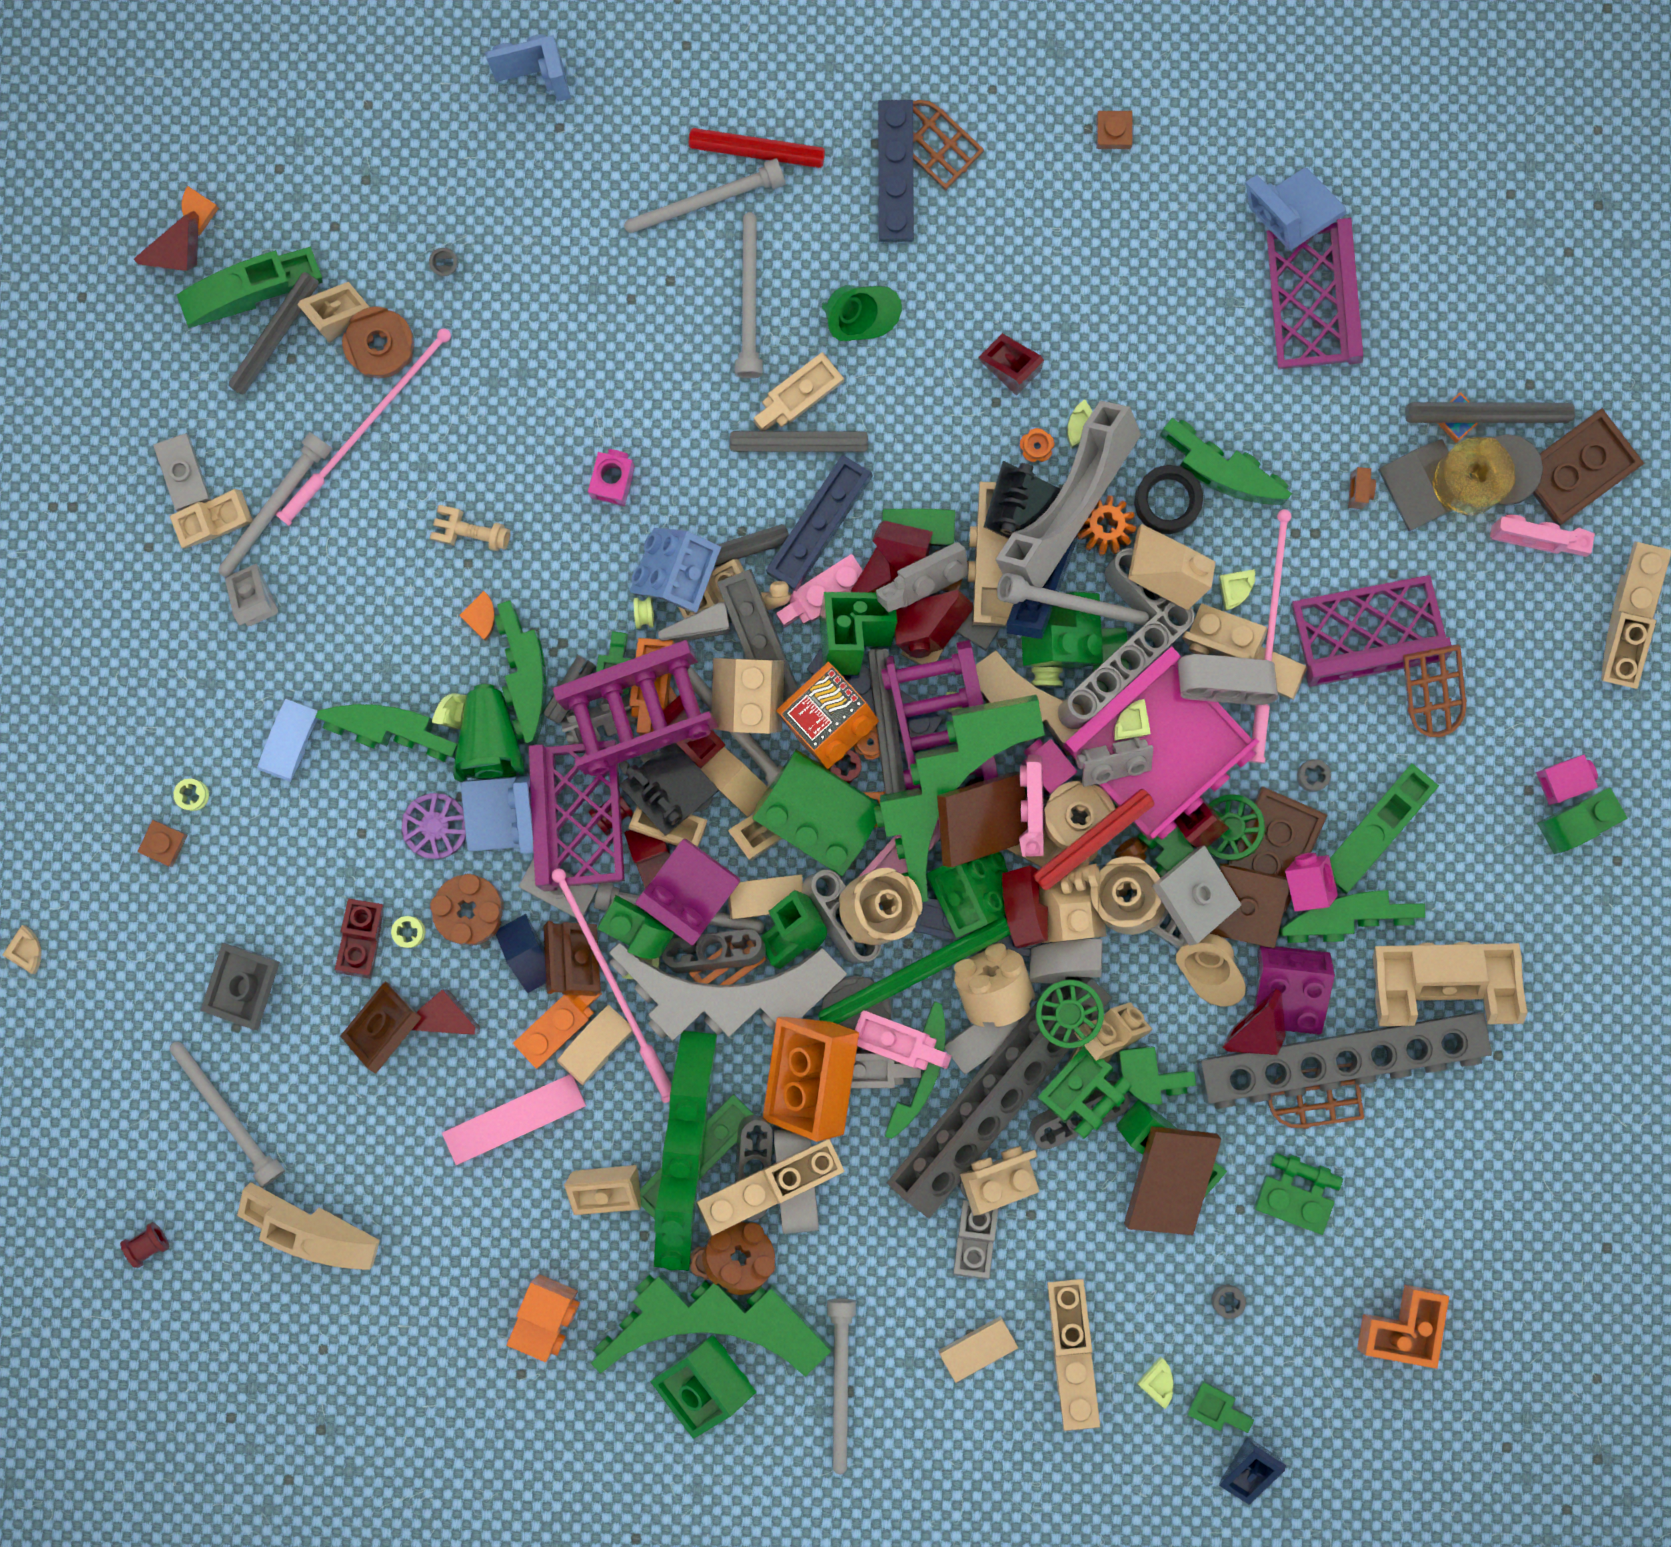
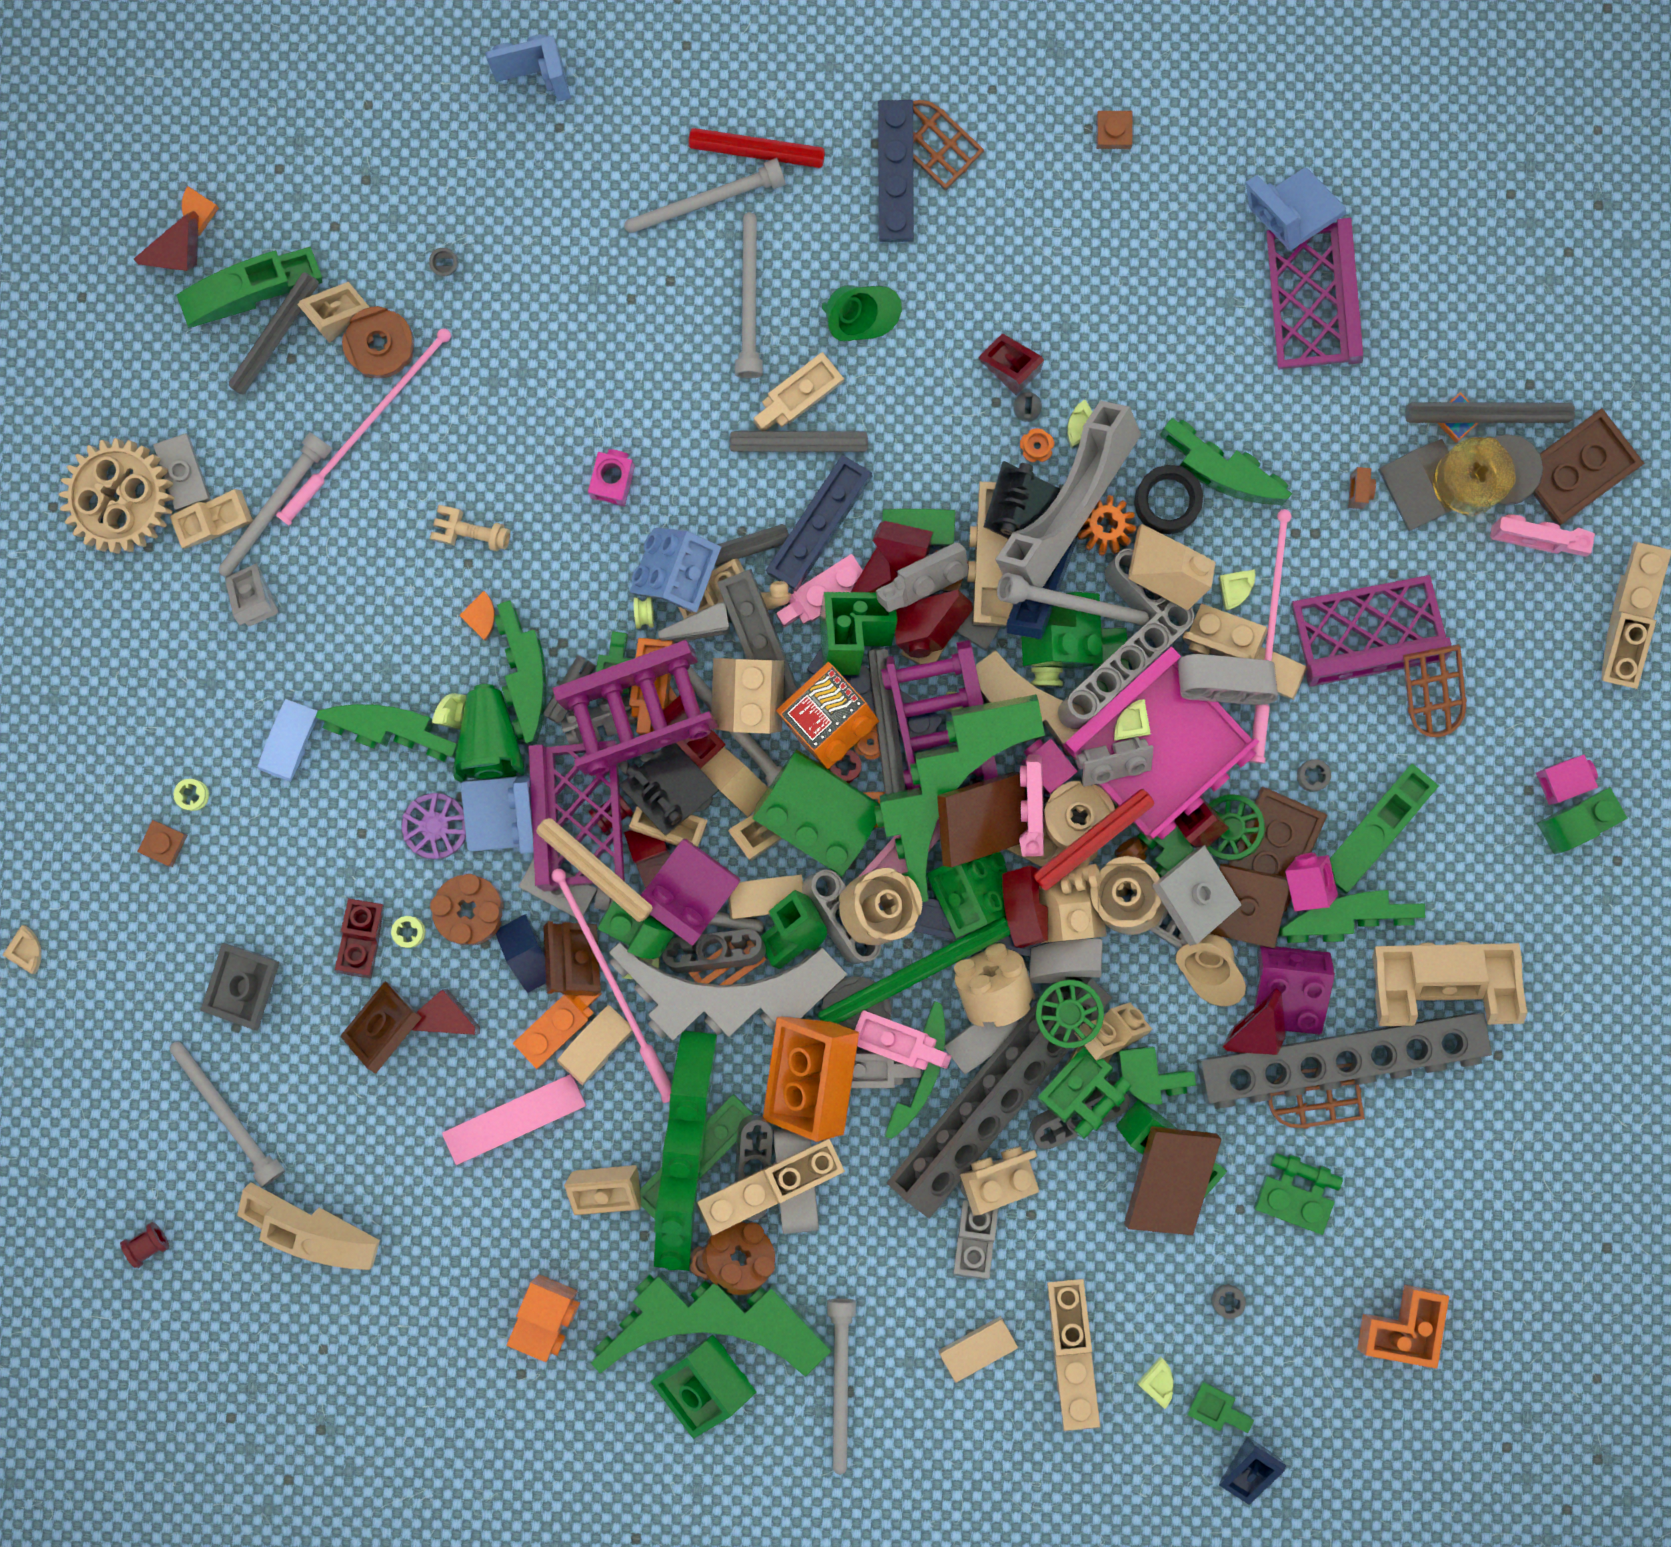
(92, 479): none -> tan gear
(594, 869): none -> tan axle
(1019, 407): none -> dark grey hinge

